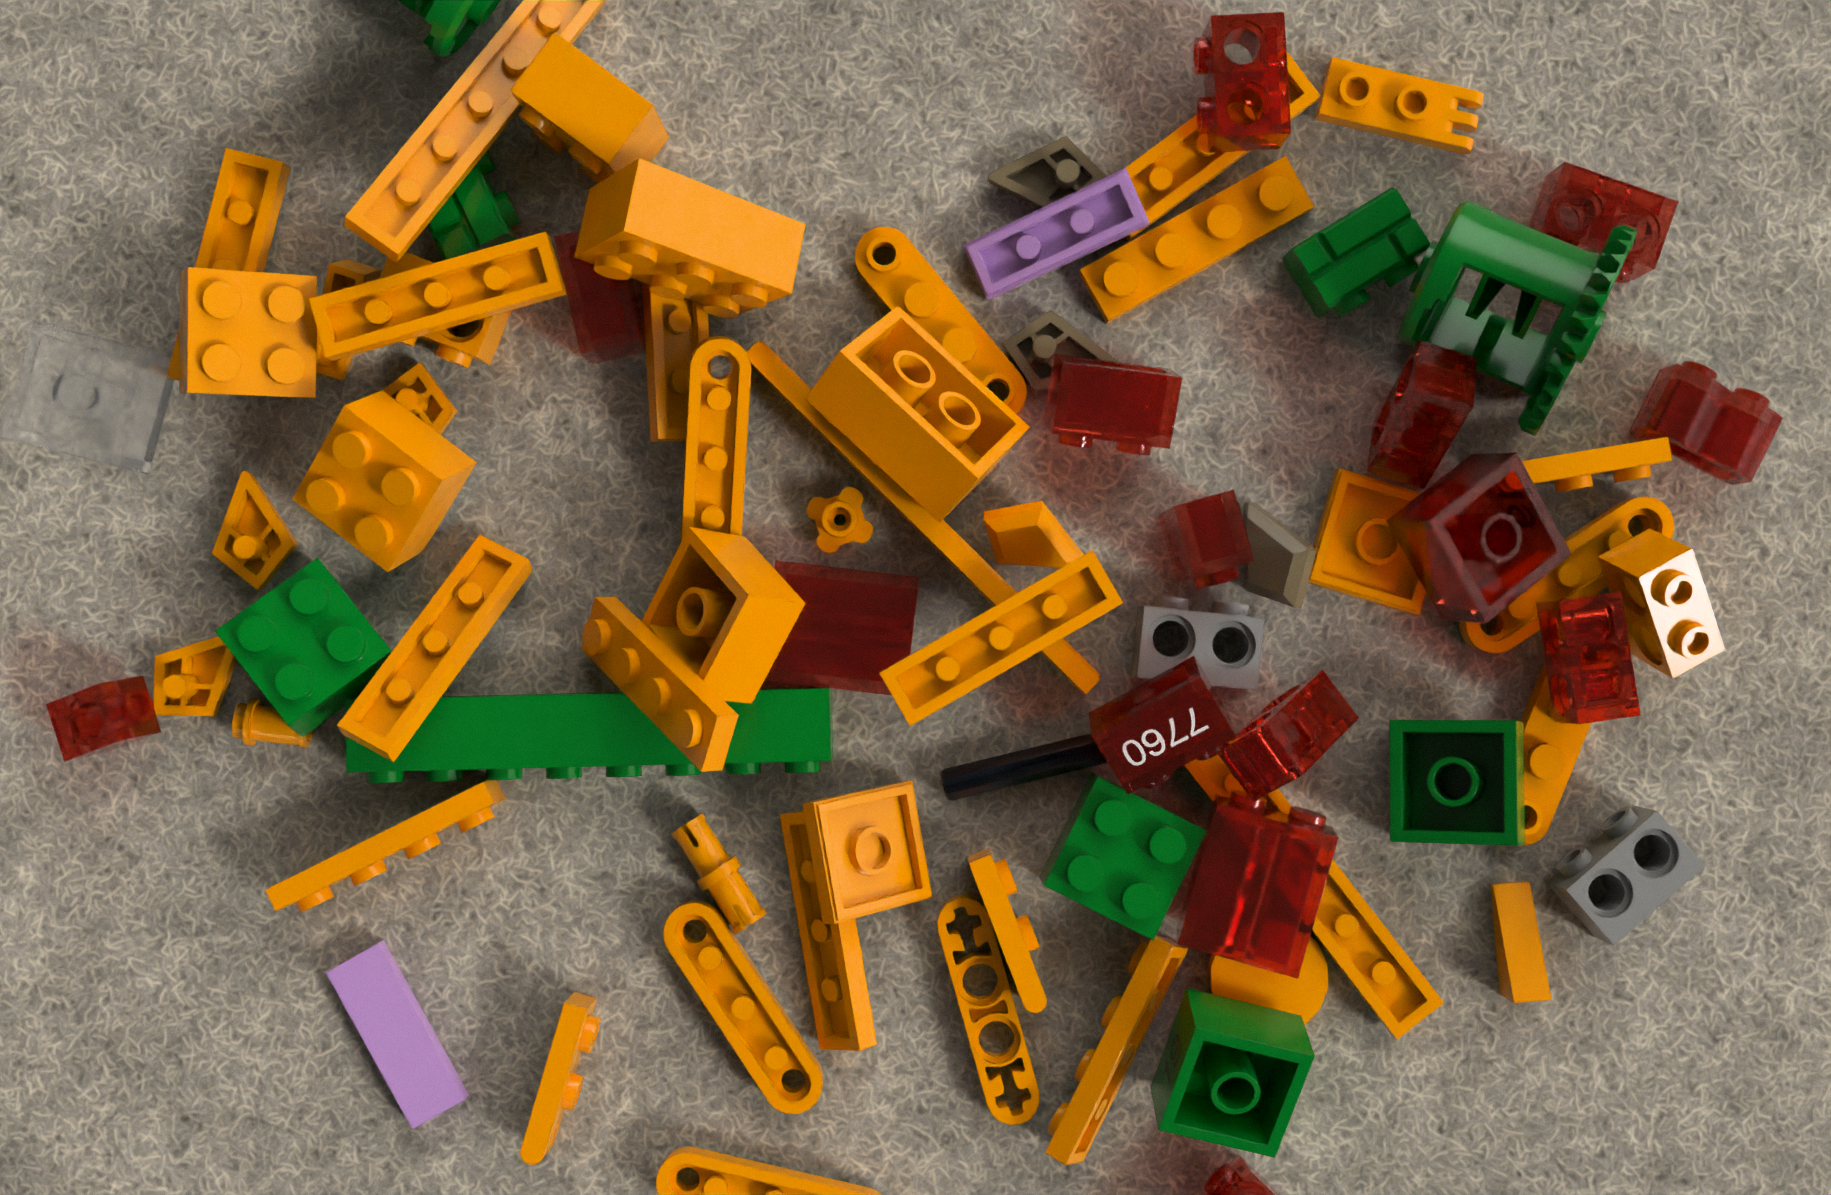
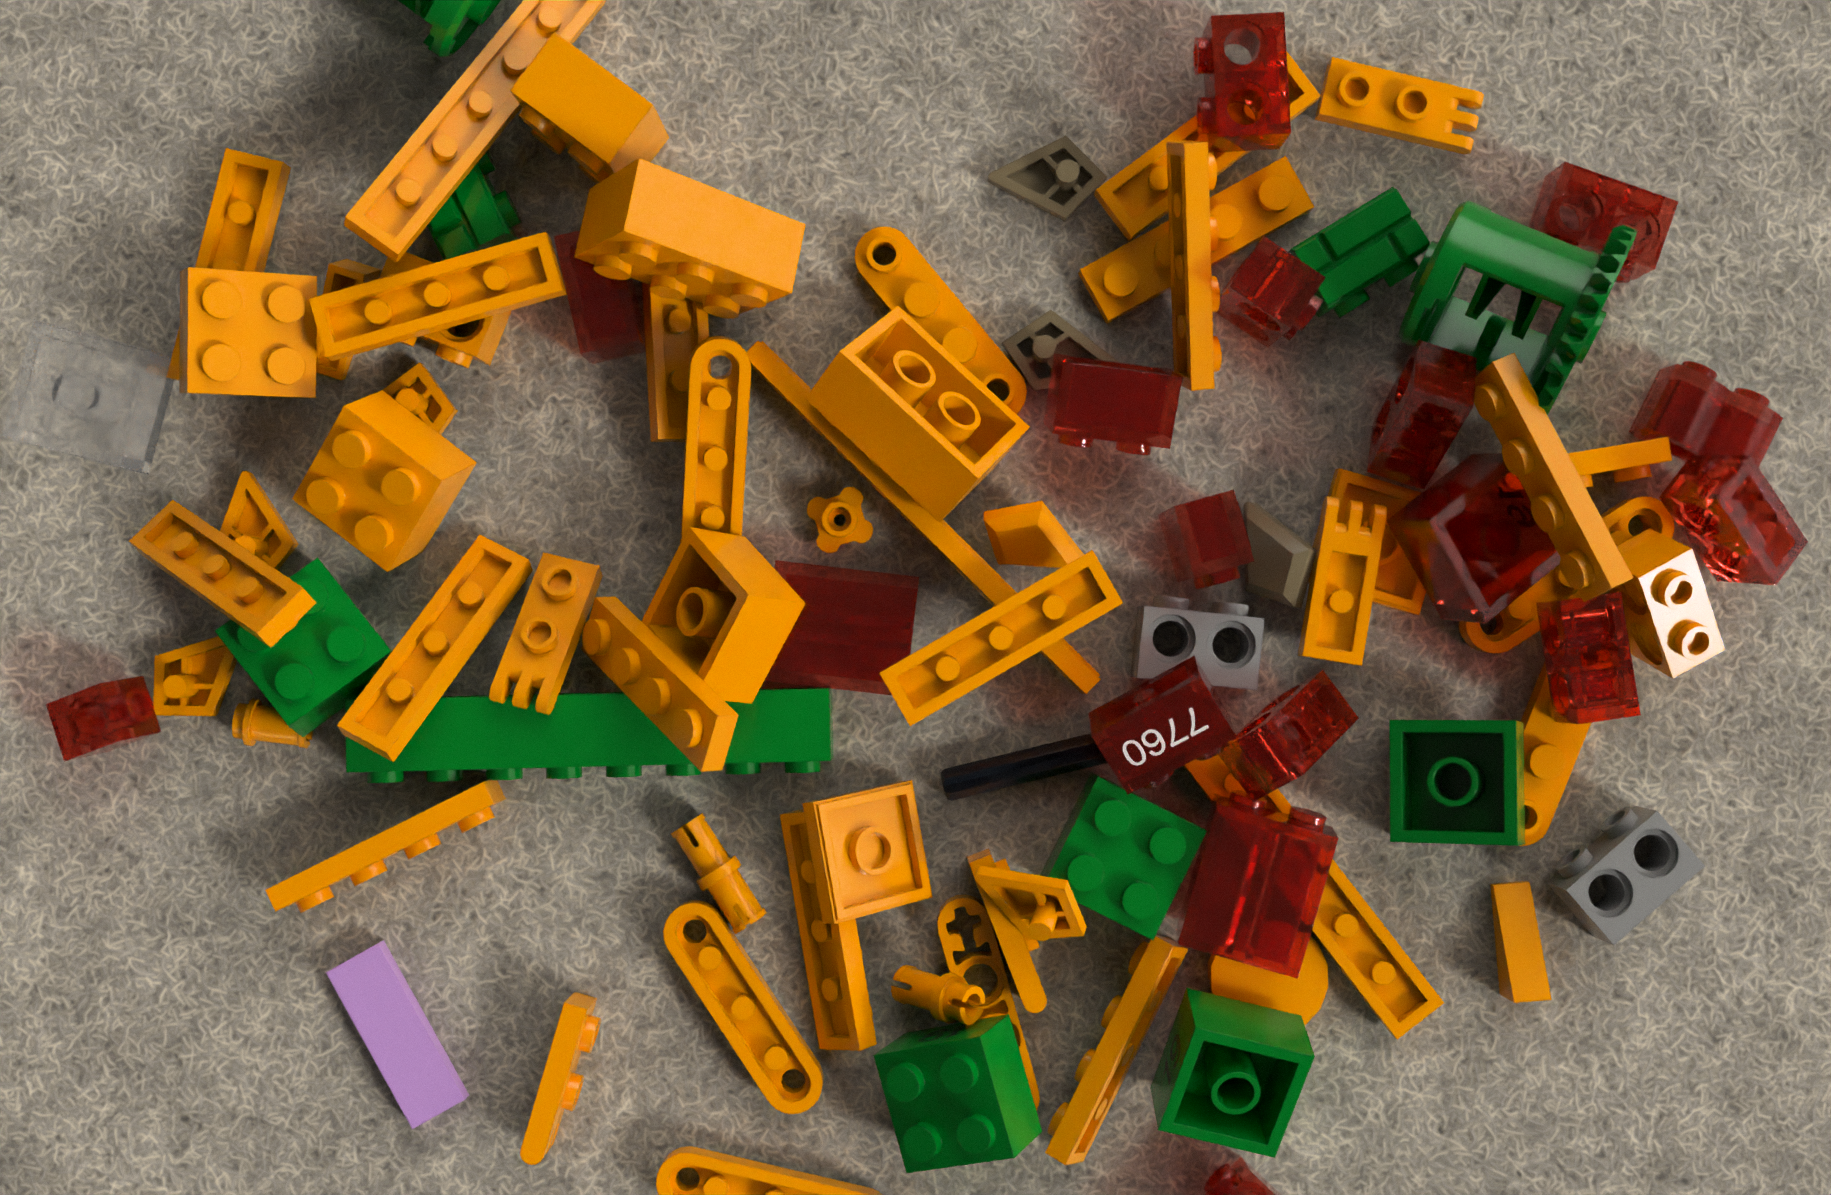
(223, 573): none -> light orange plate
(546, 632): none -> light orange hinge
(944, 995): none -> light orange pin
(958, 1094): none -> green brick
(1034, 903): none -> light orange piece
(1057, 234): lavender tile -> none
(1192, 239): none -> light orange plate
(1271, 294): none -> clear red brick
(1342, 583): none -> light orange hinge
(1549, 478): none -> light orange plate
(1733, 519): none -> clear red brick

